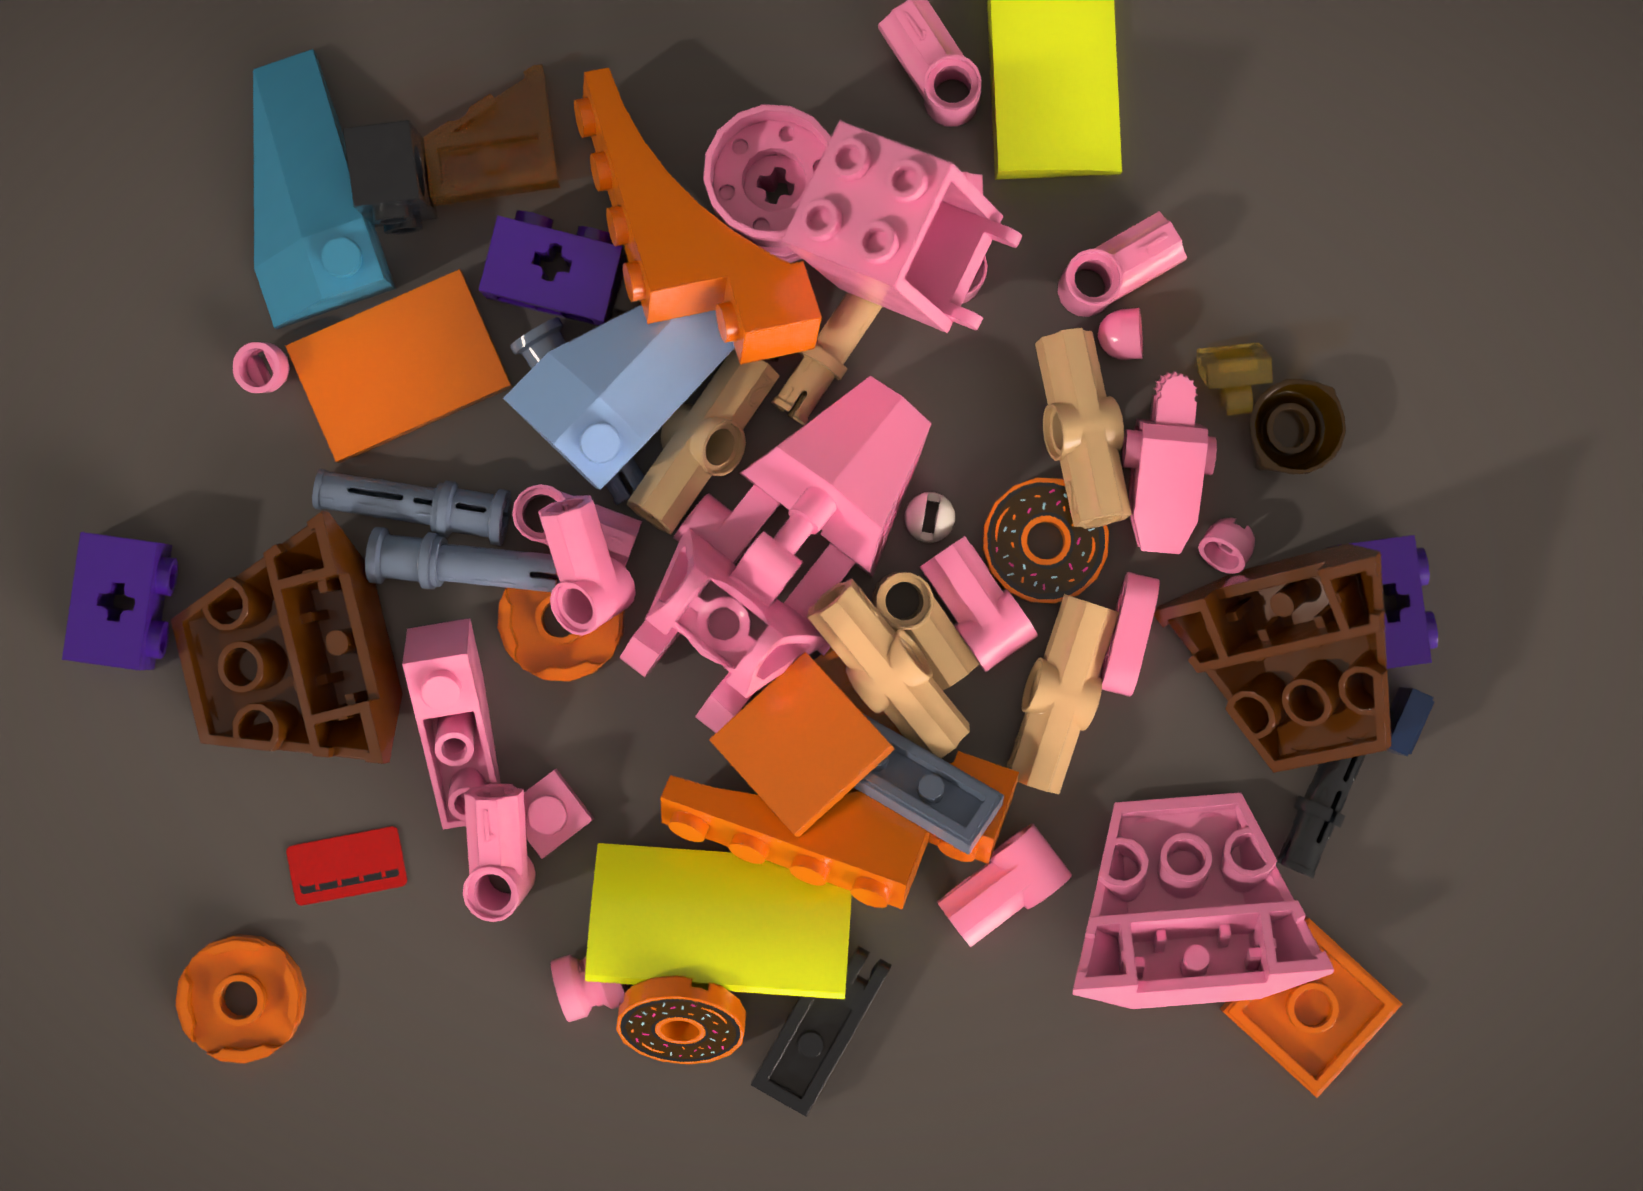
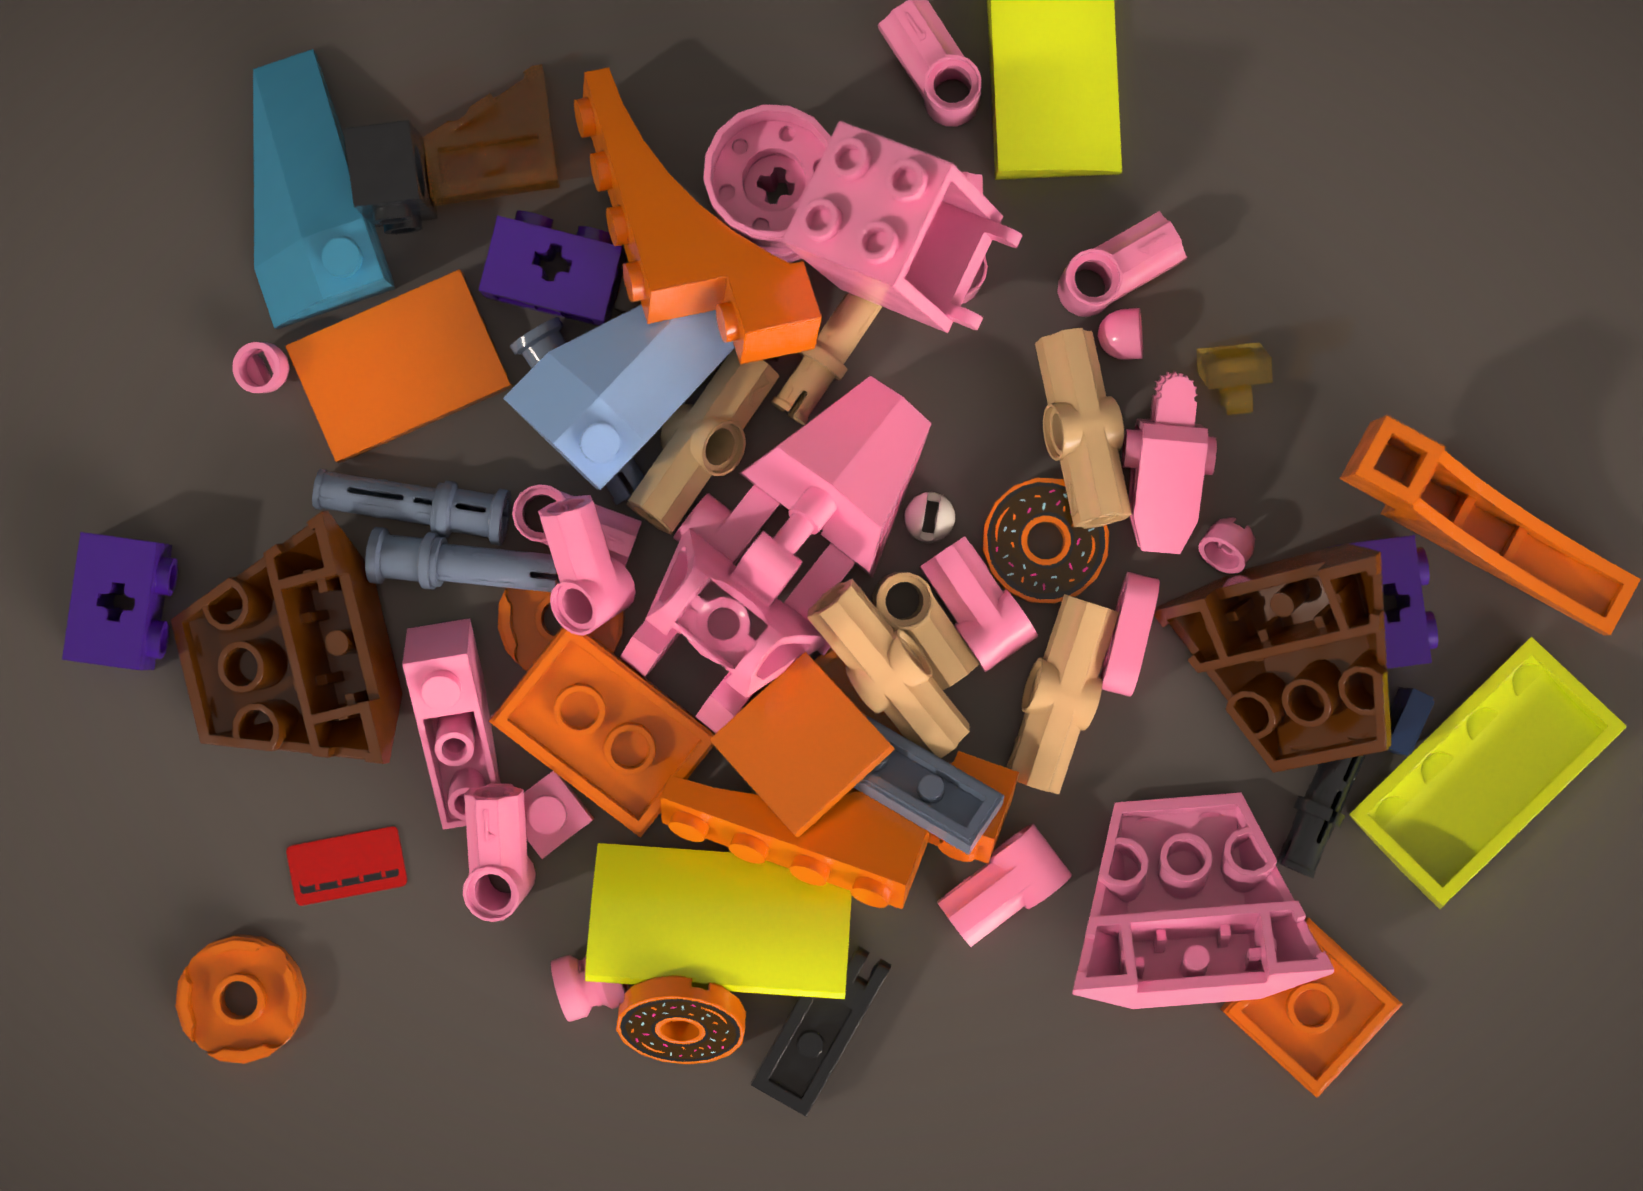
(603, 728): none -> orange tile
(1296, 427): dark brown hat -> none
(1471, 519): none -> orange arch
(1486, 772): none -> neon yellow slope

